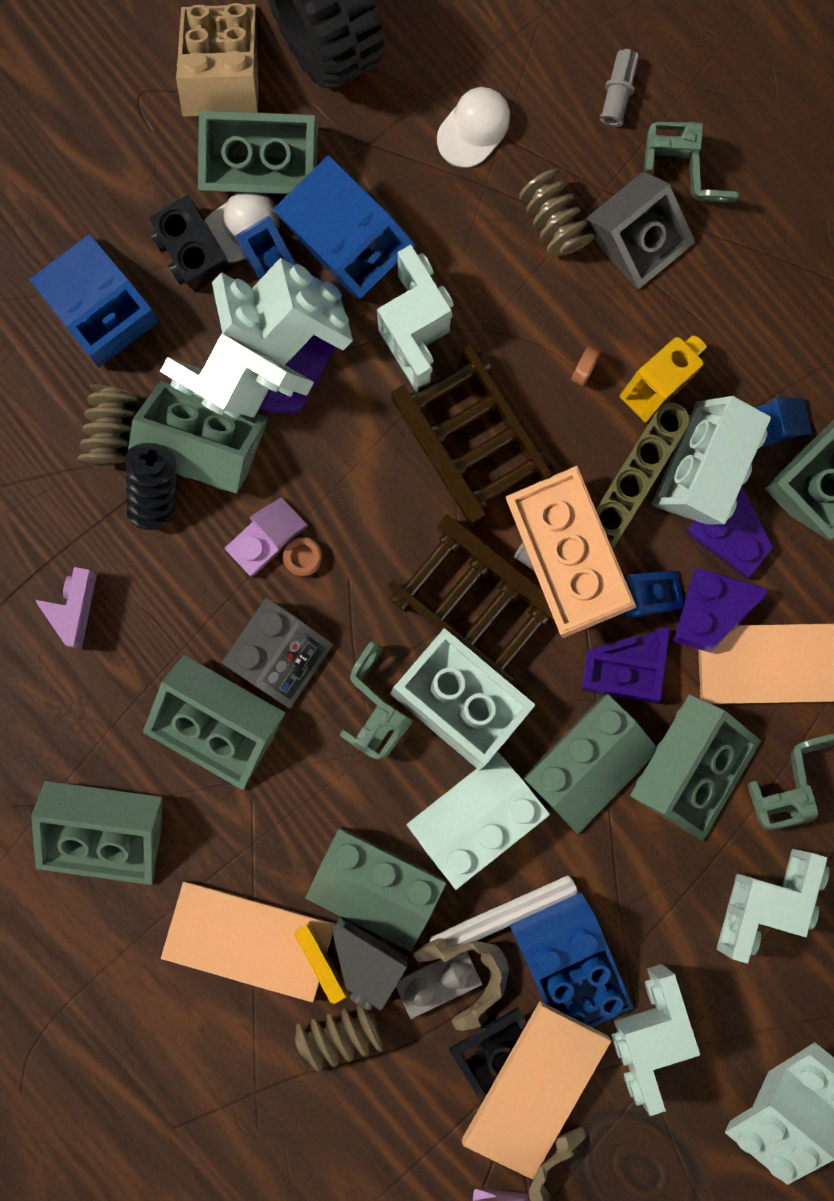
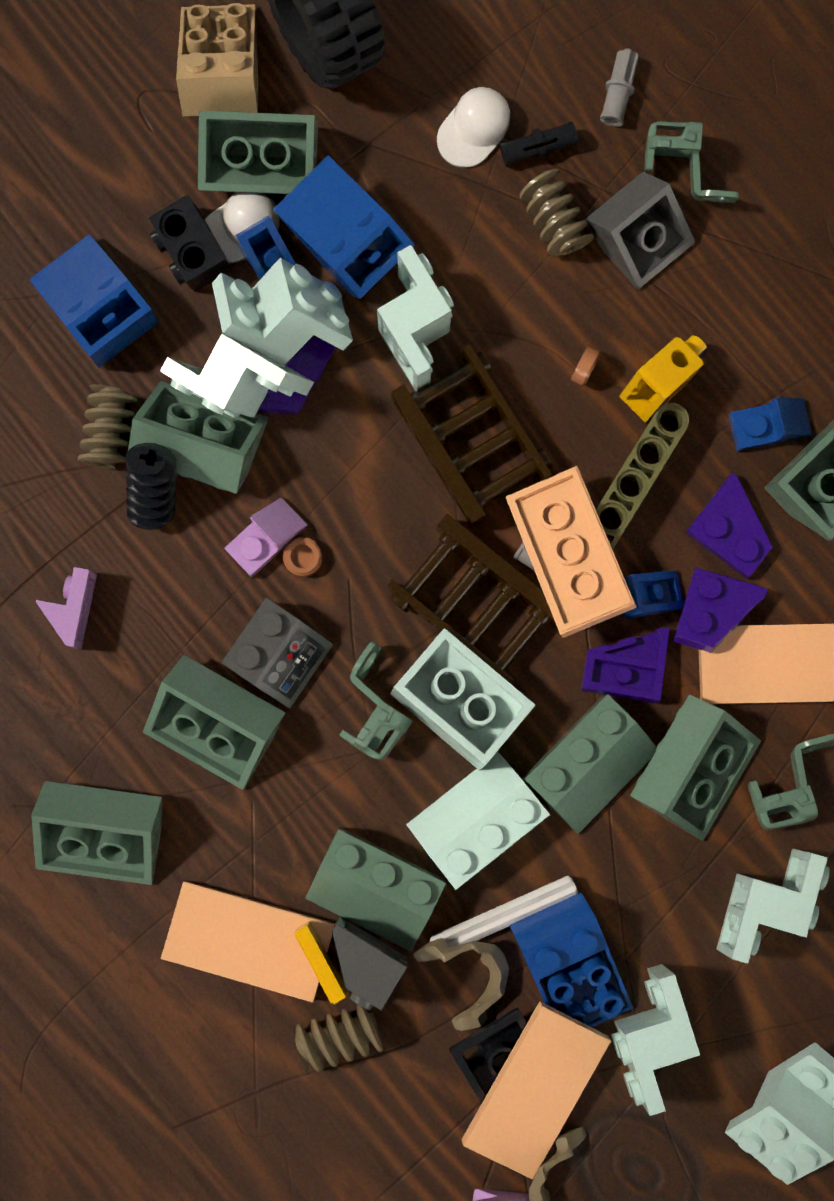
(437, 983): light grey tile -> none
(563, 136): none -> black pin
(712, 460): light aqua slope -> none

